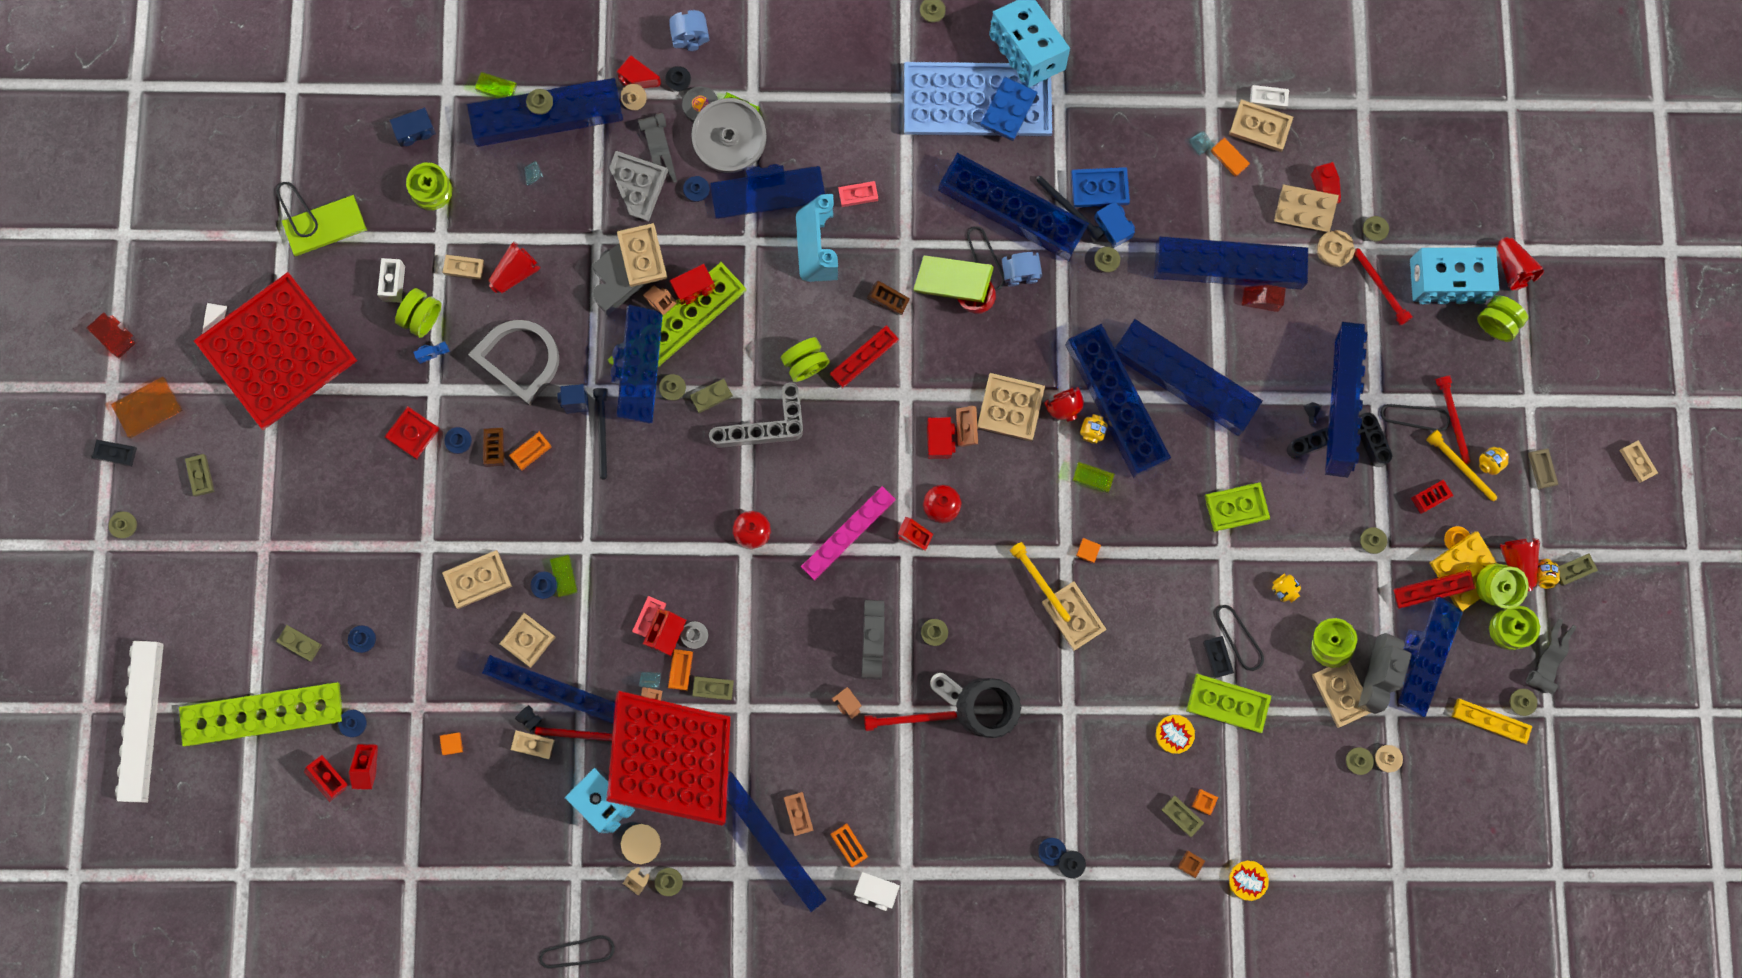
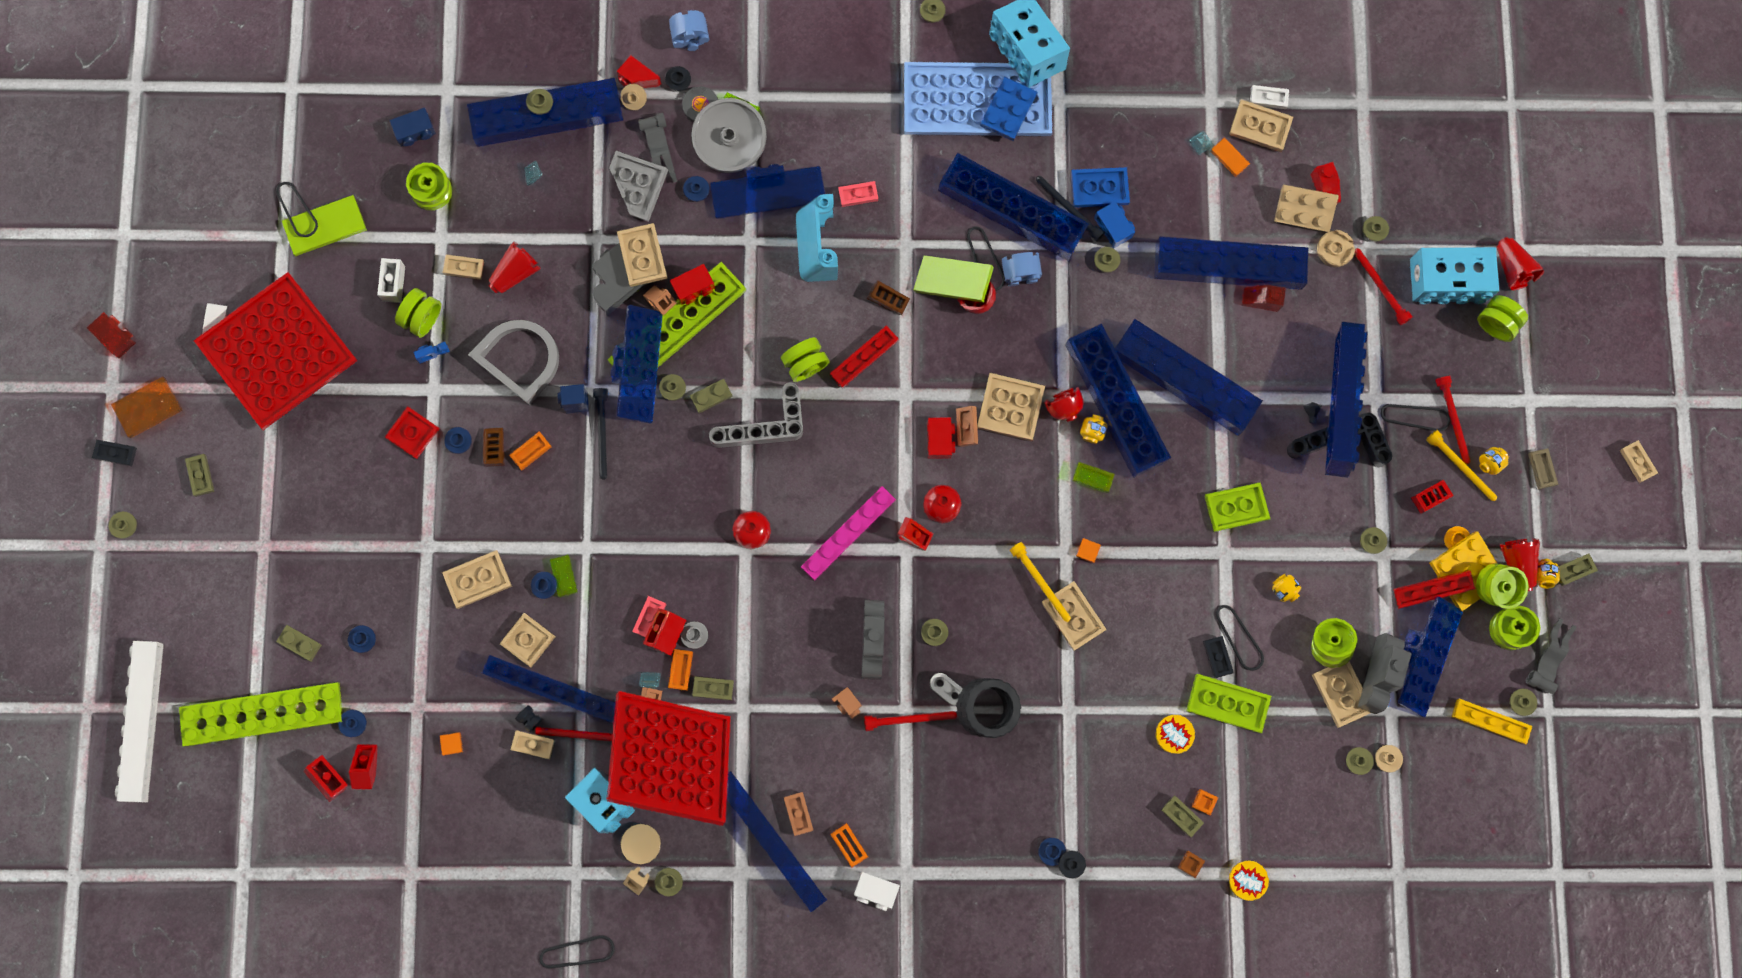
(495, 86): clear neon green plate -> none

